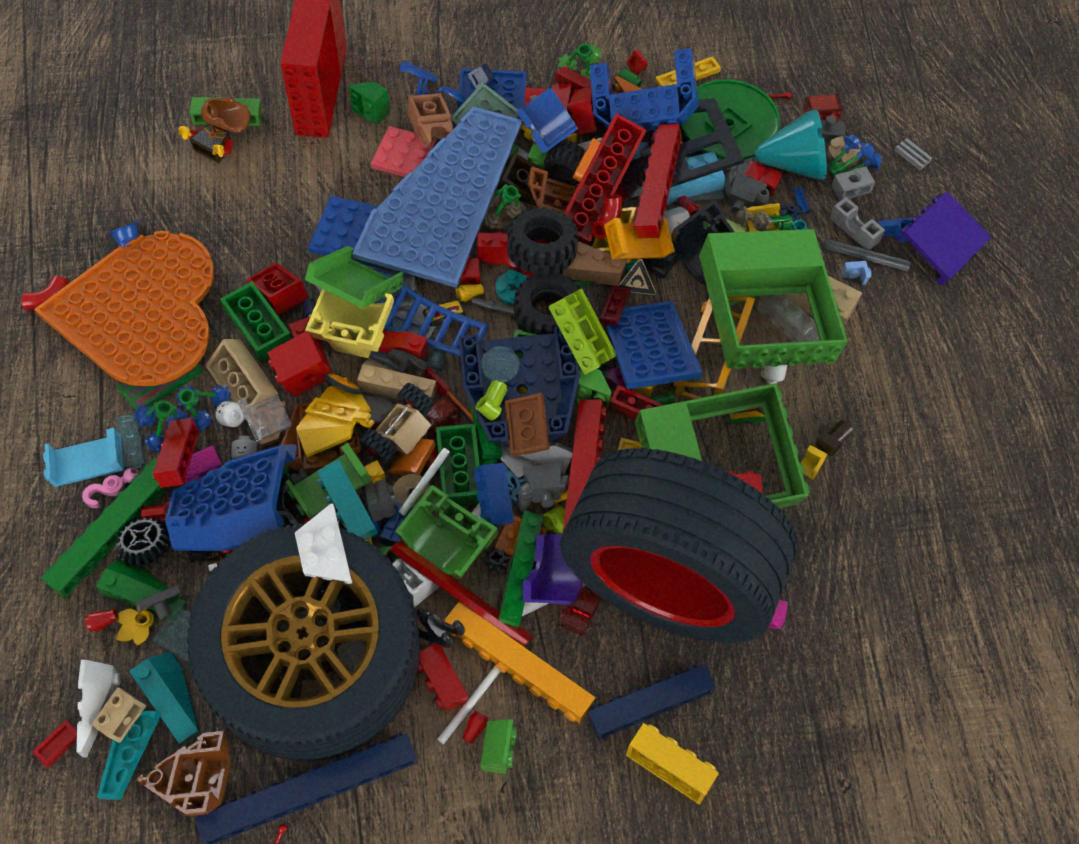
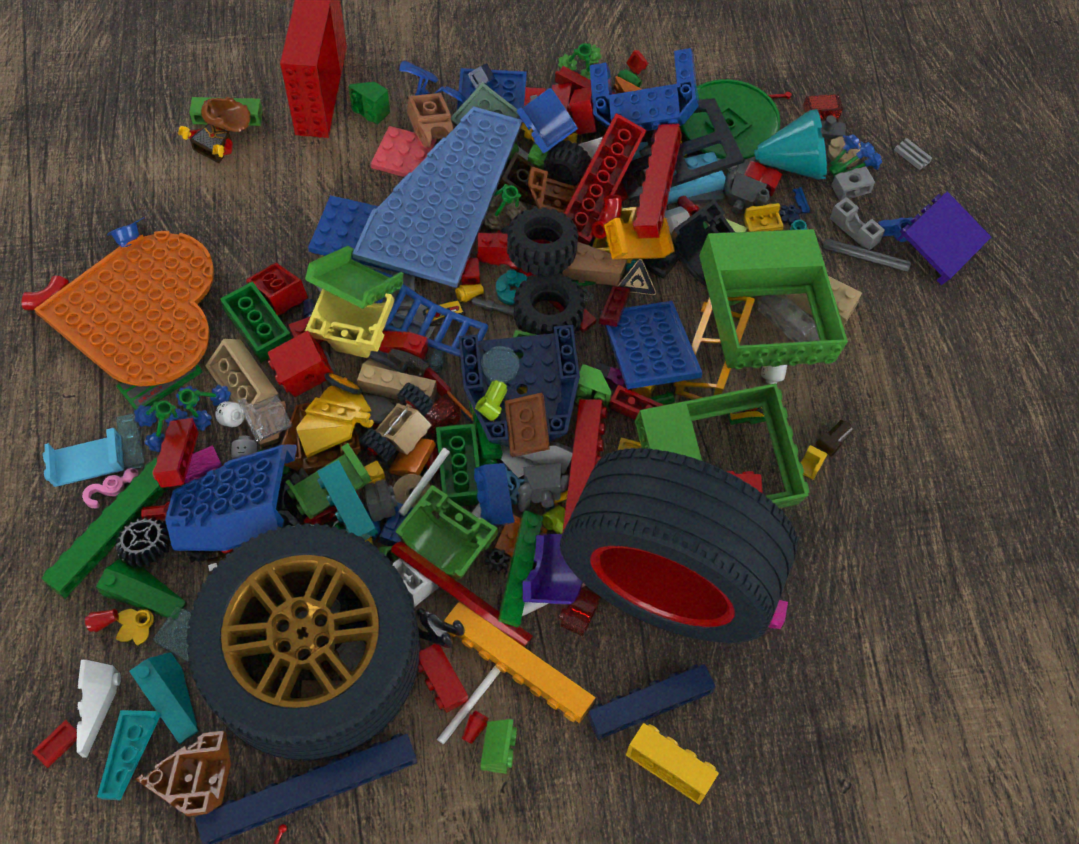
(118, 715): tan brick -> none
(159, 601): dark grey tile -> none
(322, 547): white wing -> none
(582, 331): lime fence -> none
(586, 159): orange beam -> none
(702, 69): yellow plate -> none
(762, 220): dark tan plant -> none
(856, 269): light blue bracket -> none

